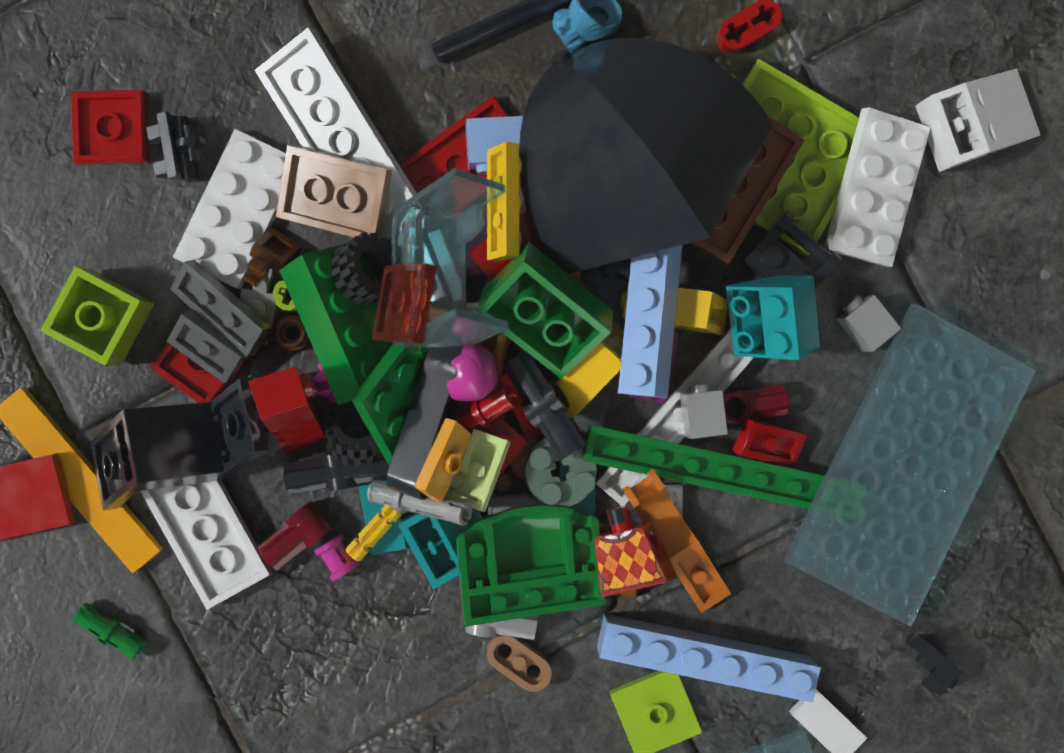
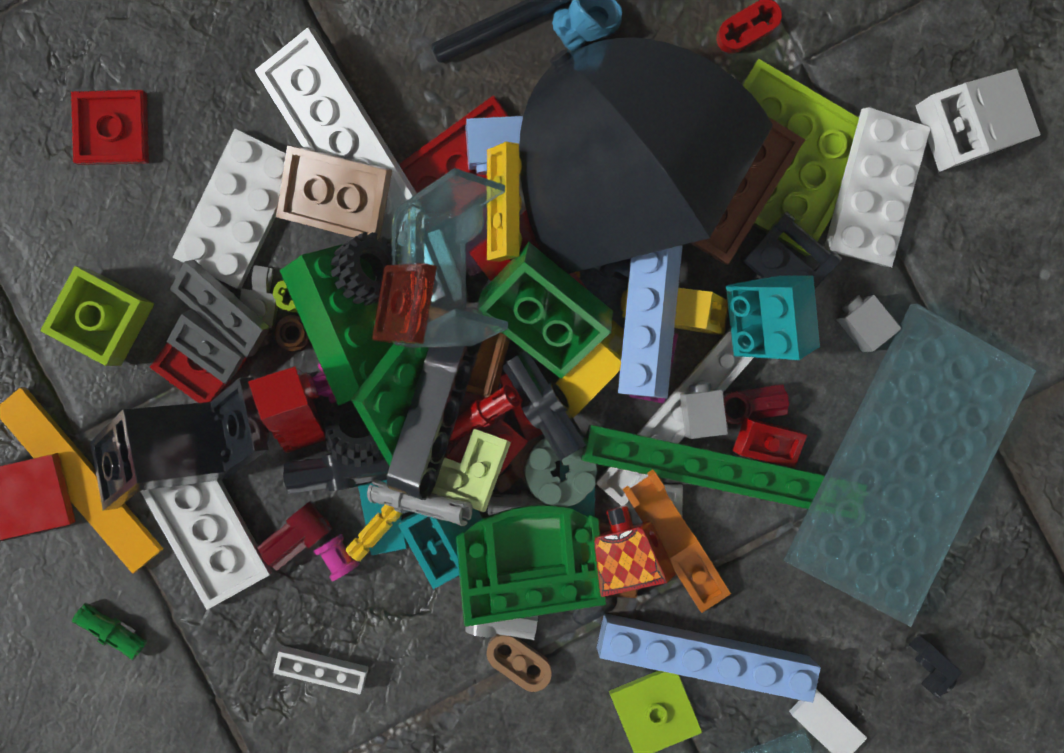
(178, 145): black hips -> none
(270, 252): reddish brown plate -> none
(321, 669): none -> white piece
(443, 460): light orange plate -> none
(475, 374): dark pink hair -> none

